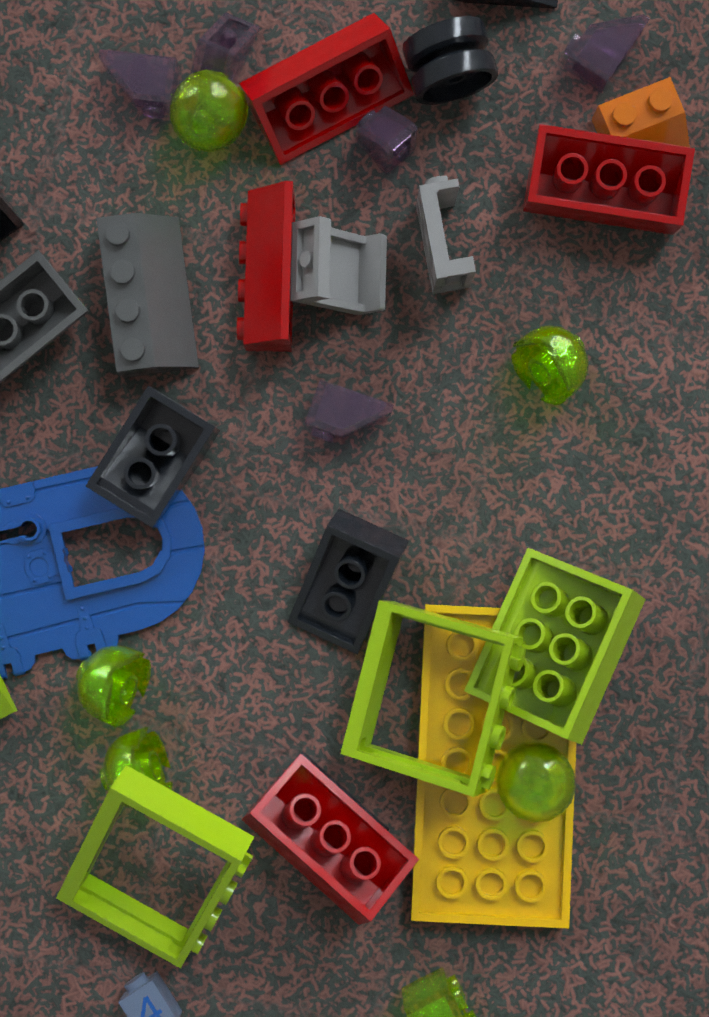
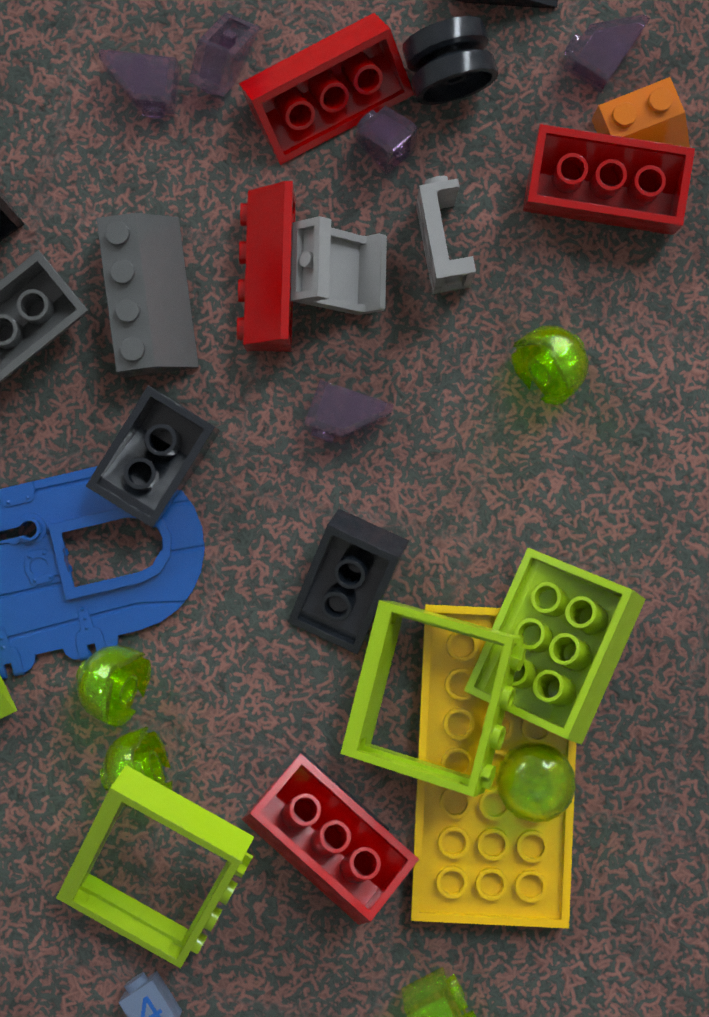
(208, 111): clear neon green cylinder -> none

